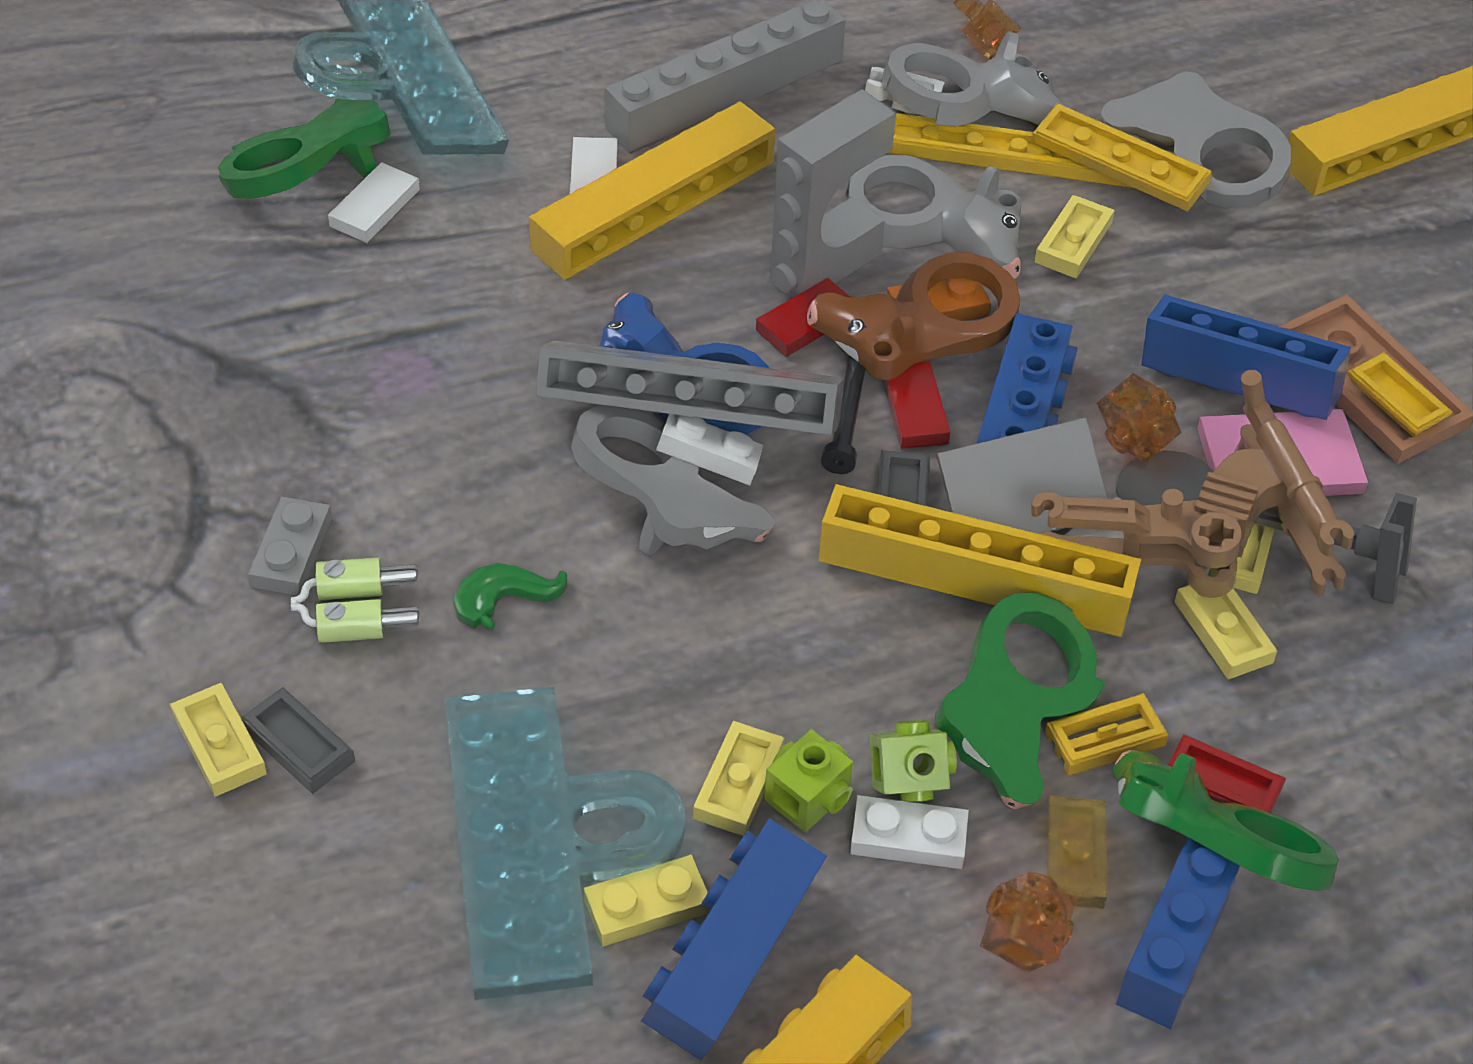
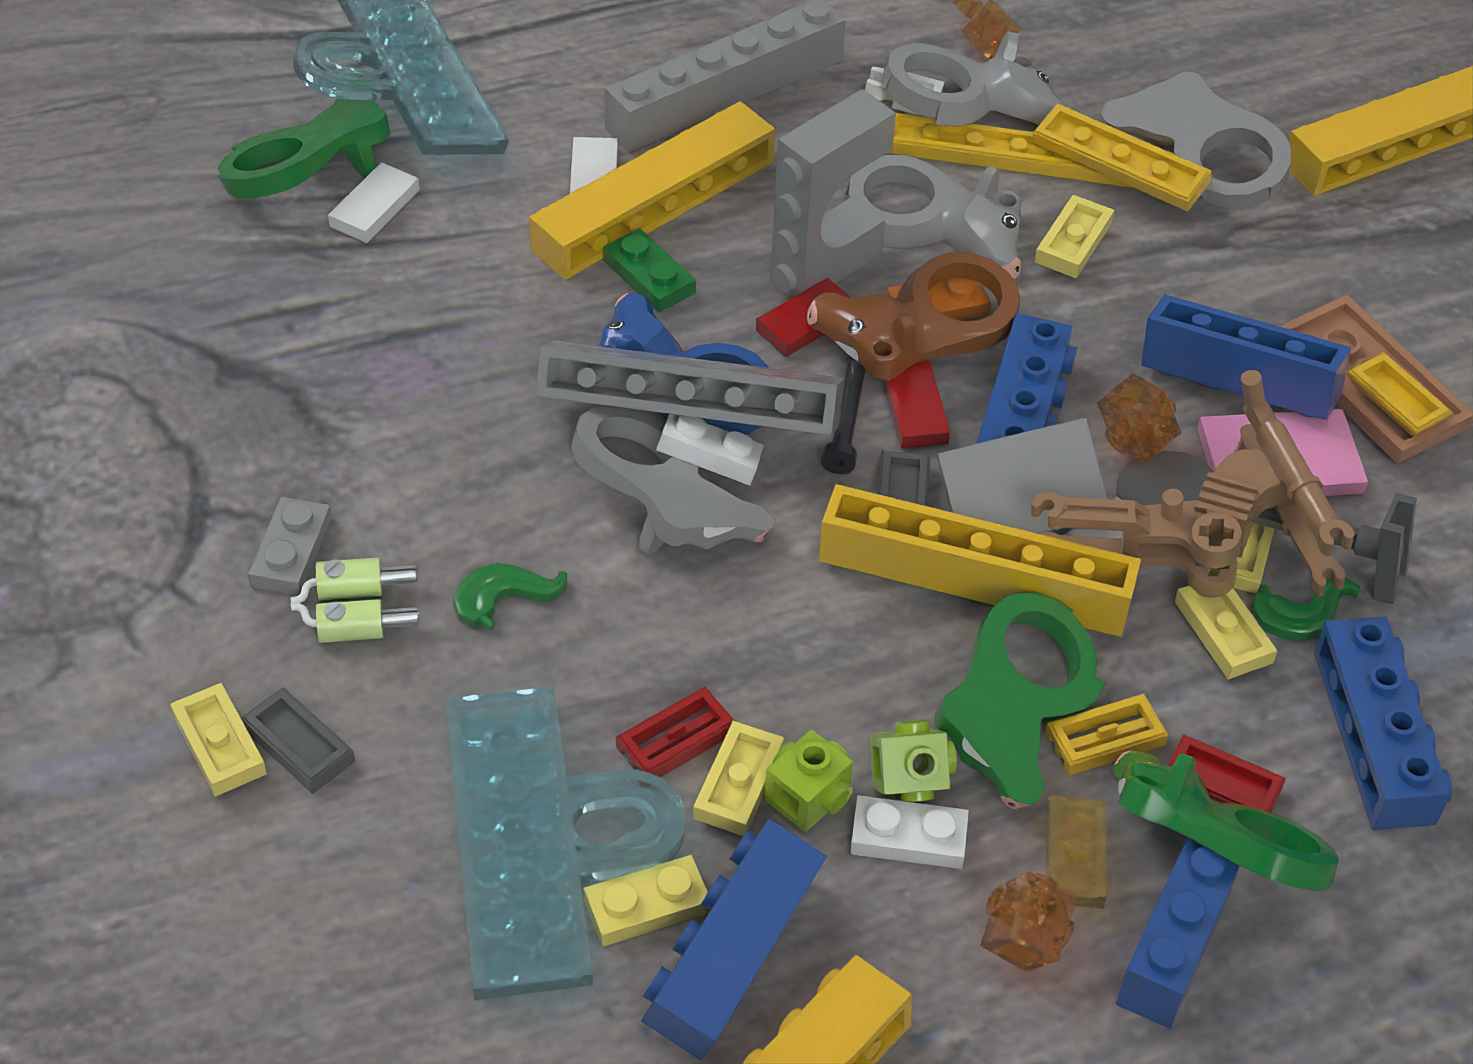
(649, 270): none -> green plate
(682, 741): none -> red tile
(1299, 621): none -> green piece
(1382, 723): none -> blue brick

